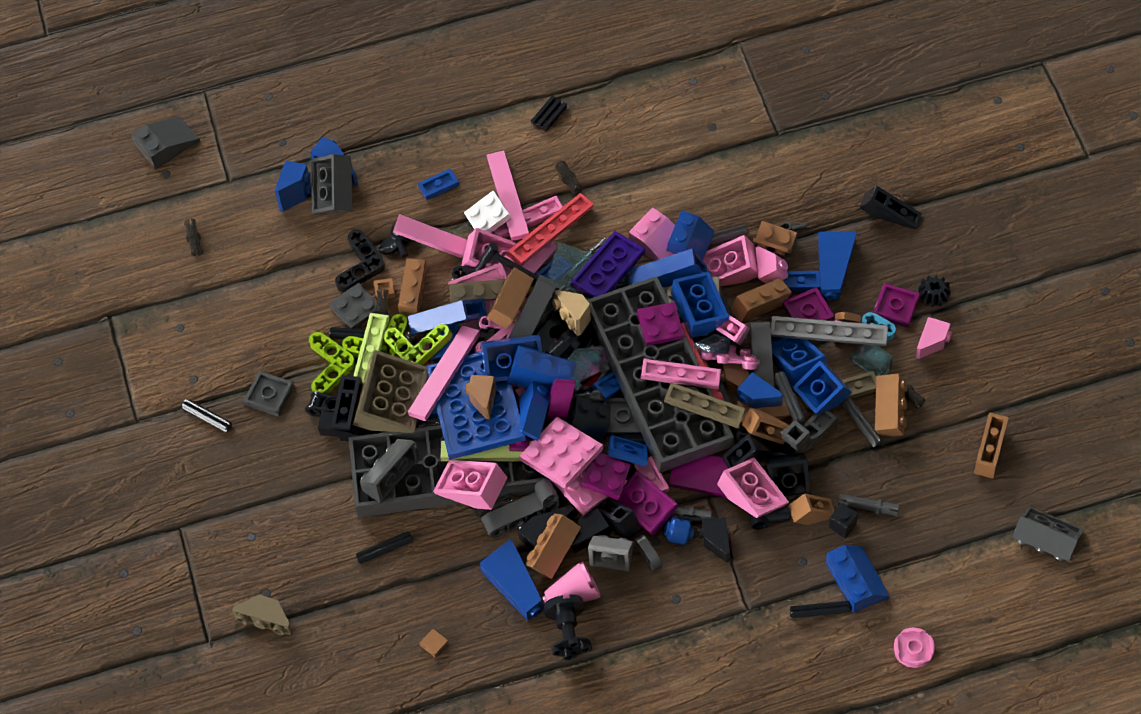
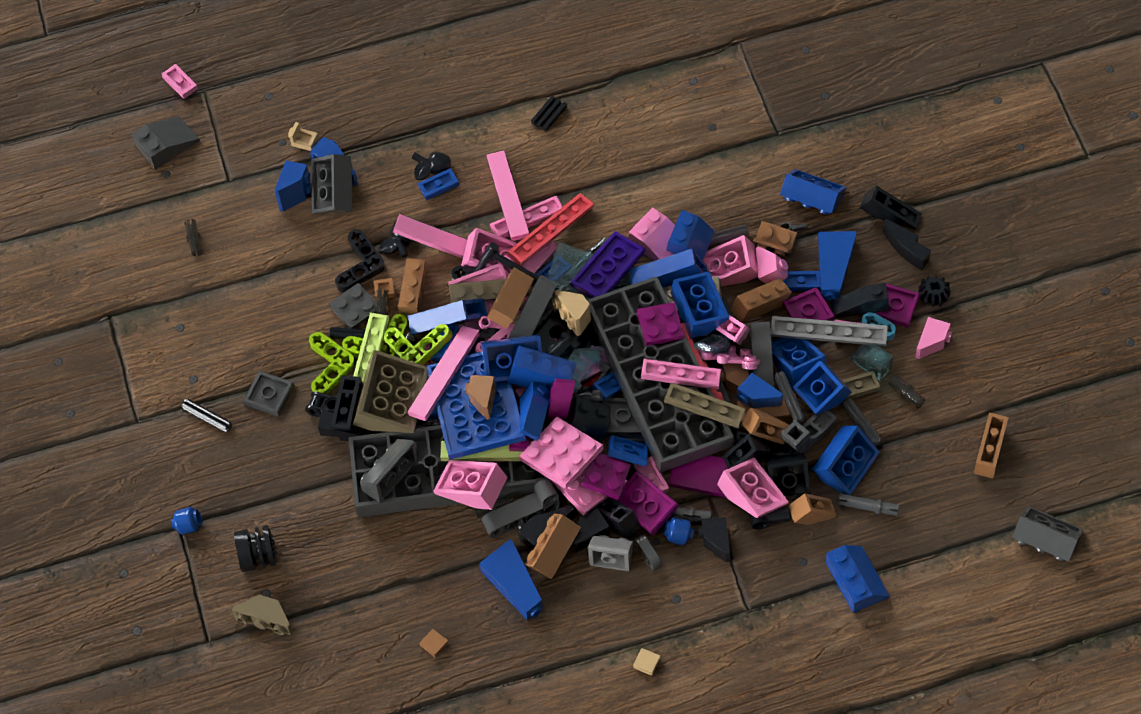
(179, 81): none -> bright pink plate
(186, 520): none -> blue head
(255, 548): none -> black wheel
(302, 138): none -> tan bracket
(384, 547): black axle -> none
(433, 165): none -> black piece
(488, 213): white plate -> none
(565, 614): black piece -> none
(568, 177): clear smoke pin -> none
(574, 582): bright pink cone -> none
(646, 661): none -> tan tile
(812, 191): none -> blue slope
(820, 609): black axle -> none
(843, 520): black brick -> none
(846, 459): none -> blue slope
(847, 316): medium nougat tile -> none
(861, 301): none -> black slope
(890, 405): medium nougat brick -> none
(906, 244): none -> black slope
(914, 647): bright pink tile -> none

